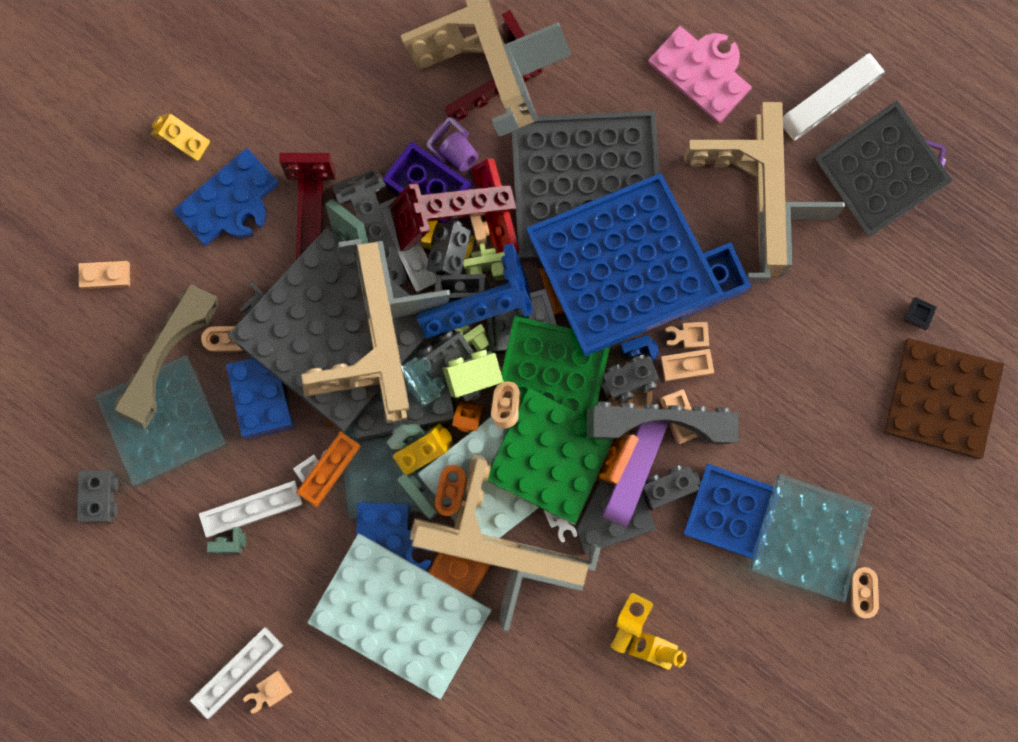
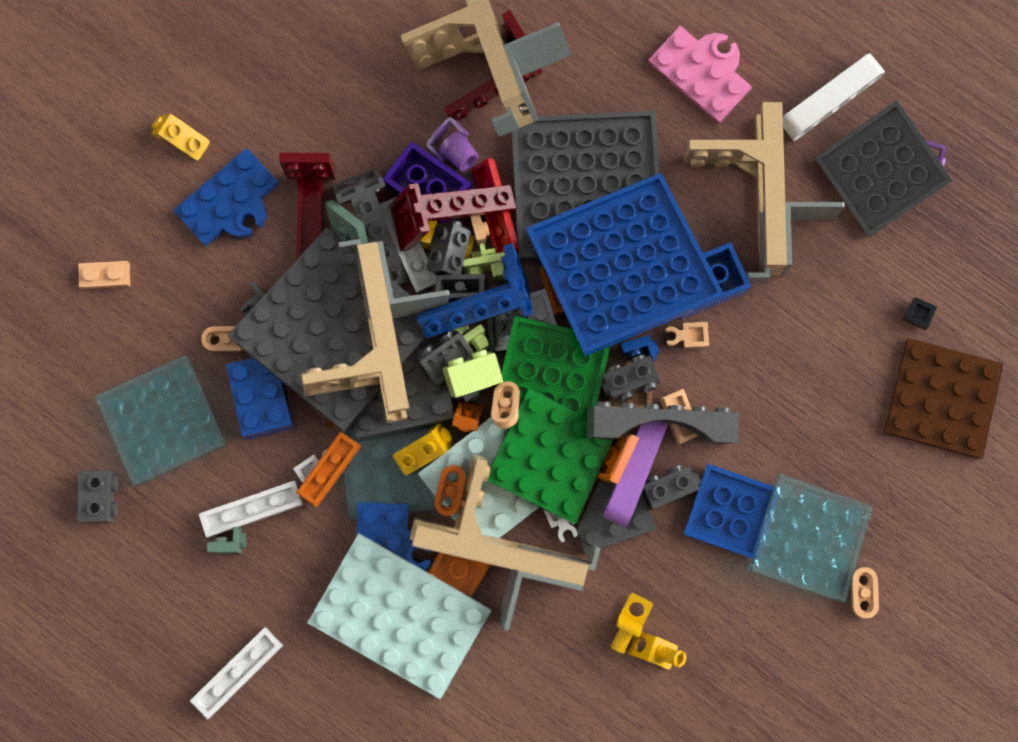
(192, 313): dark tan arch -> none
(271, 690): light nougat plate -> none
(405, 435): sand green bracket -> none
(412, 487): sand green plate -> none
(419, 382): clear light blue hips -> none
(687, 365): light nougat plate -> none

